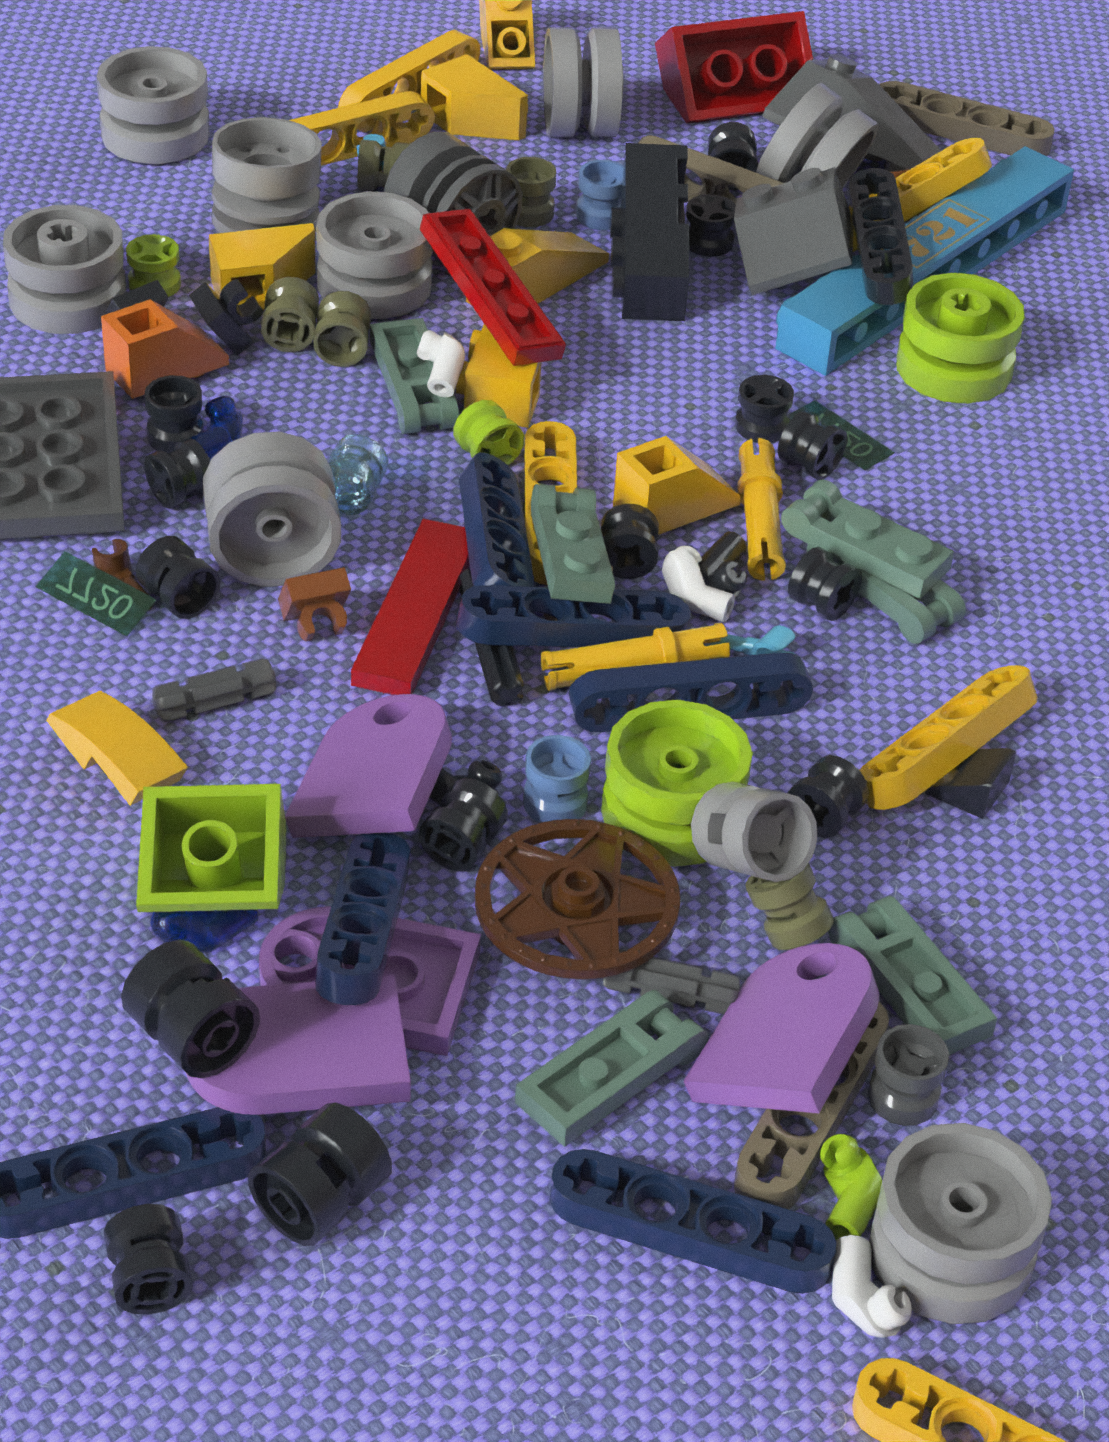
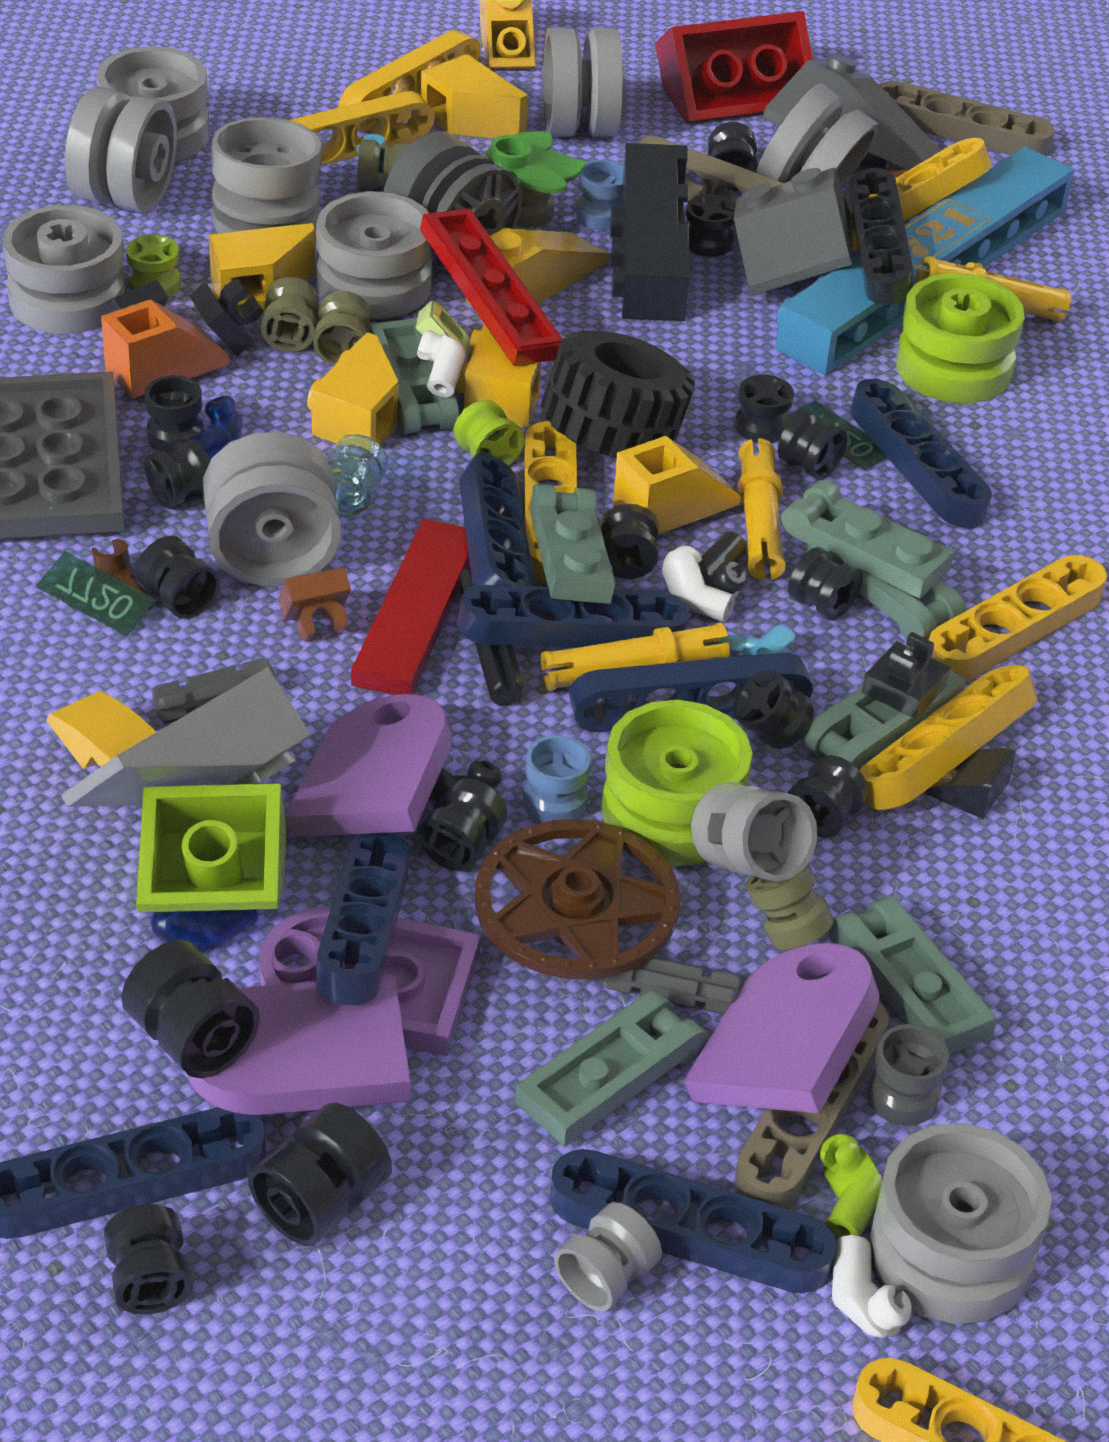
(120, 149): none -> light grey wheel
(224, 742): none -> light grey slope
(356, 395): none -> yellow slope
(436, 319): none -> yellowish green tile
(533, 162): none -> bright green plate
(604, 1259): none -> light grey wheel
(615, 392): none -> black tyre
(773, 709): none -> black wheel
(870, 722): none -> sand green plate
(907, 676): none -> black tile
(920, 453): none -> dark blue beam
(1026, 625): none -> yellow beam
(1036, 298): none -> yellow pin

